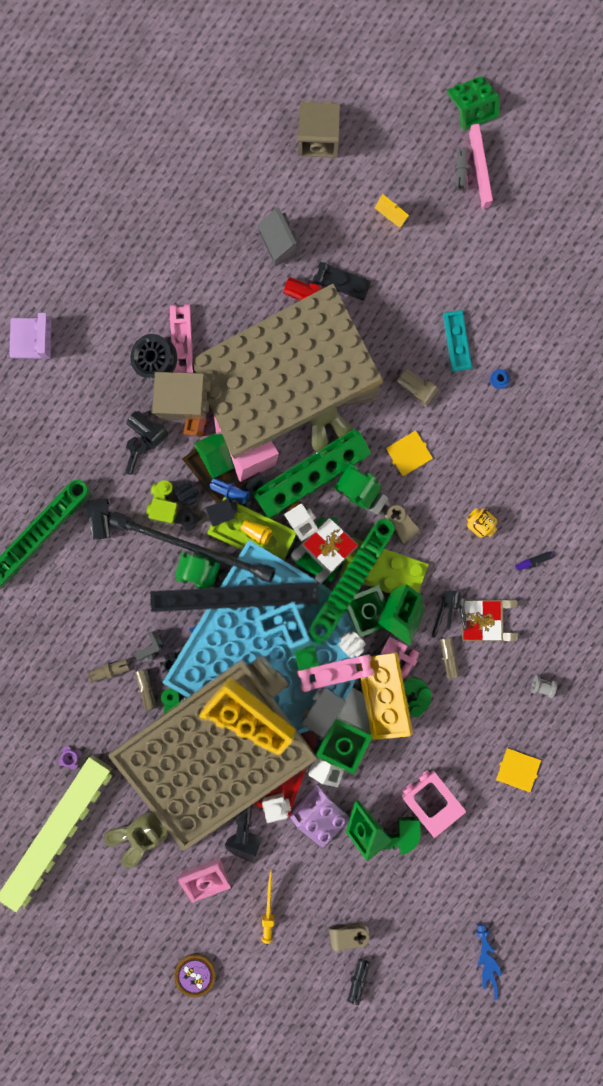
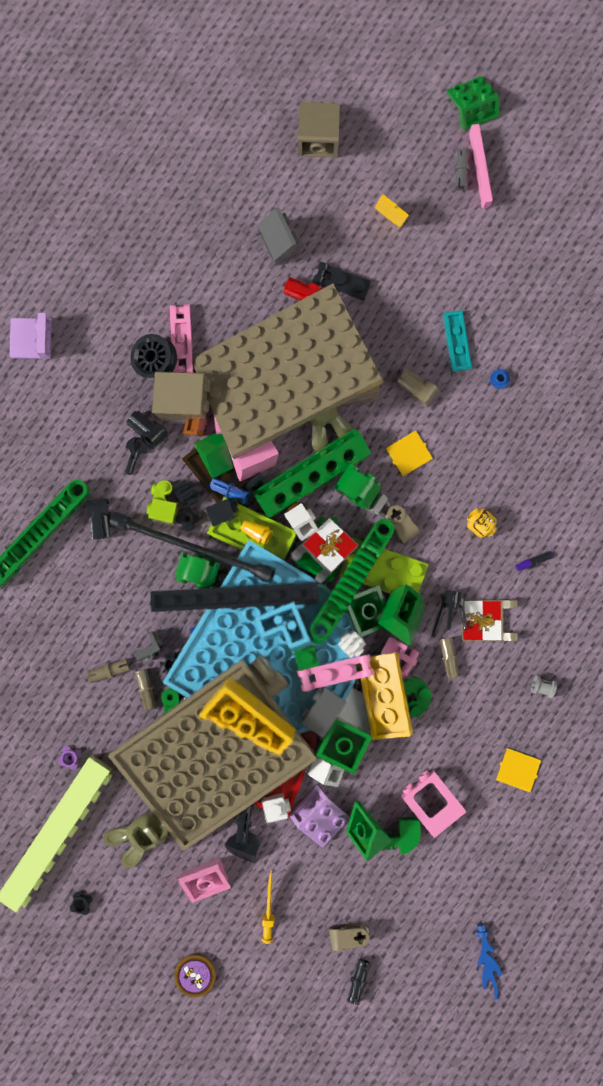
(83, 909): none -> black plate

